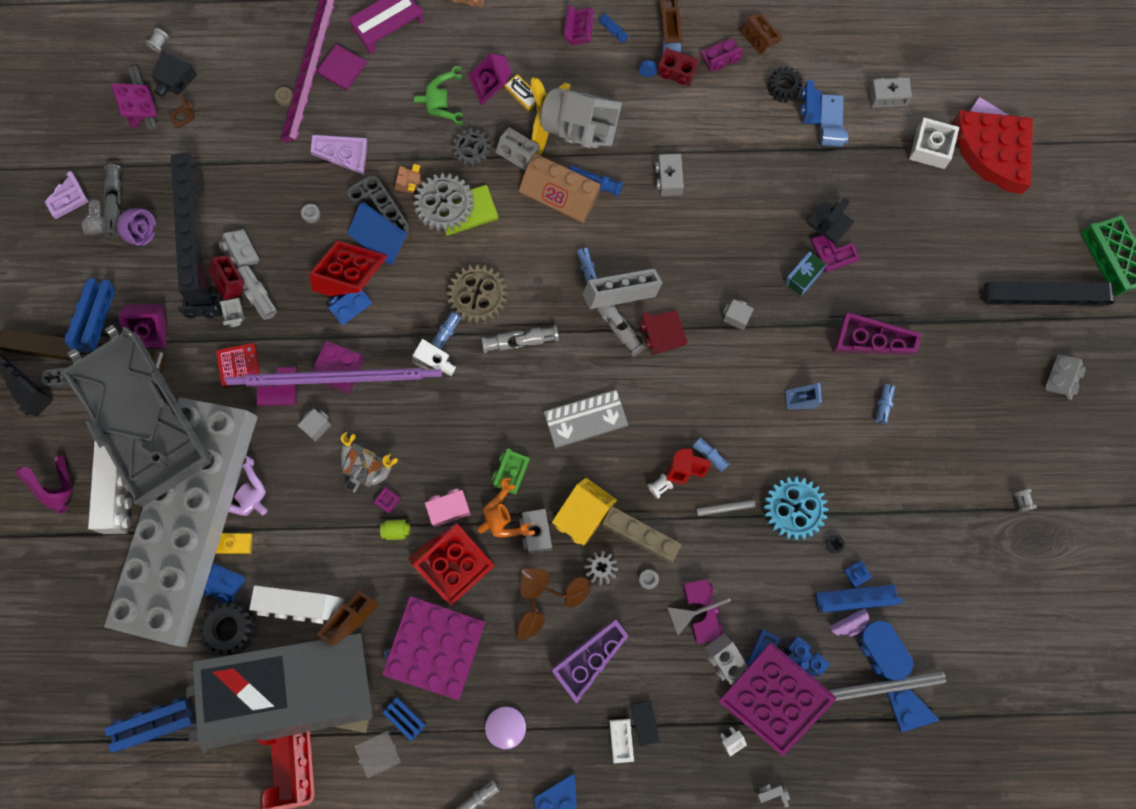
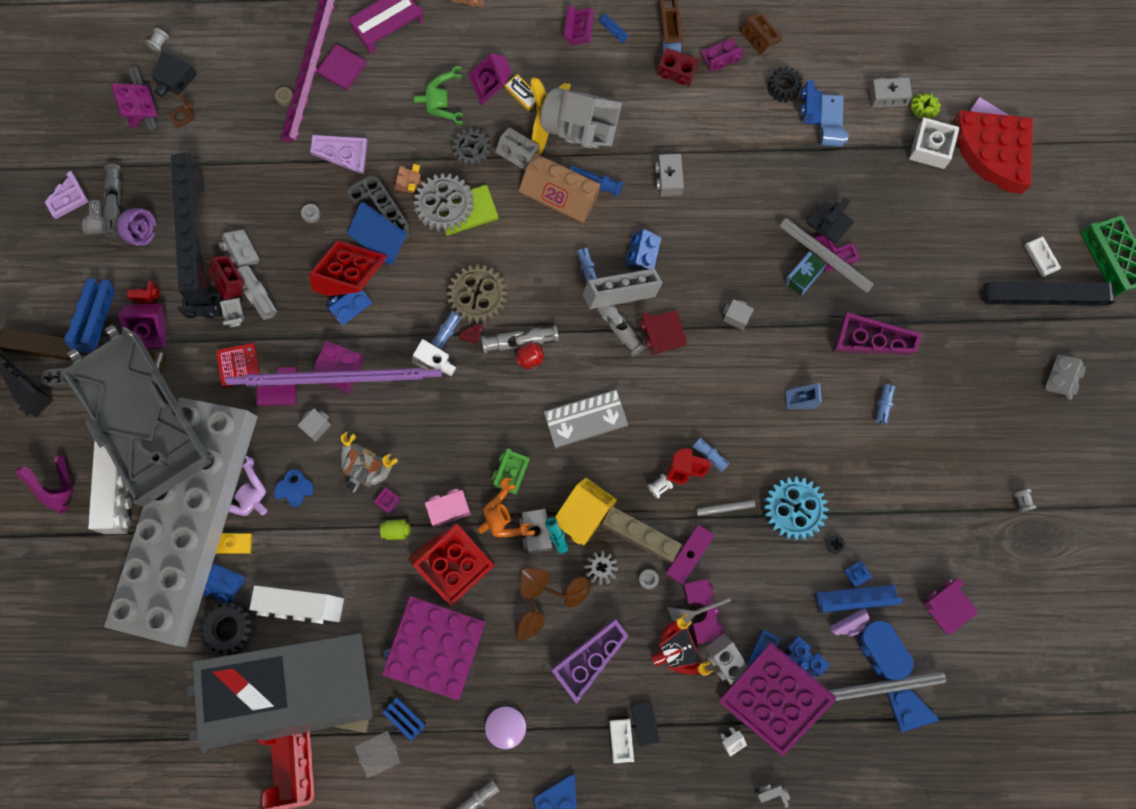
(144, 296): none -> red bracket
(150, 725): blue brick -> none
(293, 491): none -> blue plate
(347, 618): reddish brown slope -> none
(471, 334): none -> dark red tile
(530, 355): none -> red head
(556, 535): none -> teal pin
(643, 250): none -> bracket
(647, 68): blue tile -> none
(679, 650): none -> torso
(697, 545): none -> magenta tile
(826, 255): none -> light grey axle
(918, 103): none -> lime gear
(950, 606): none -> magenta bracket
(1042, 256): none -> white plate

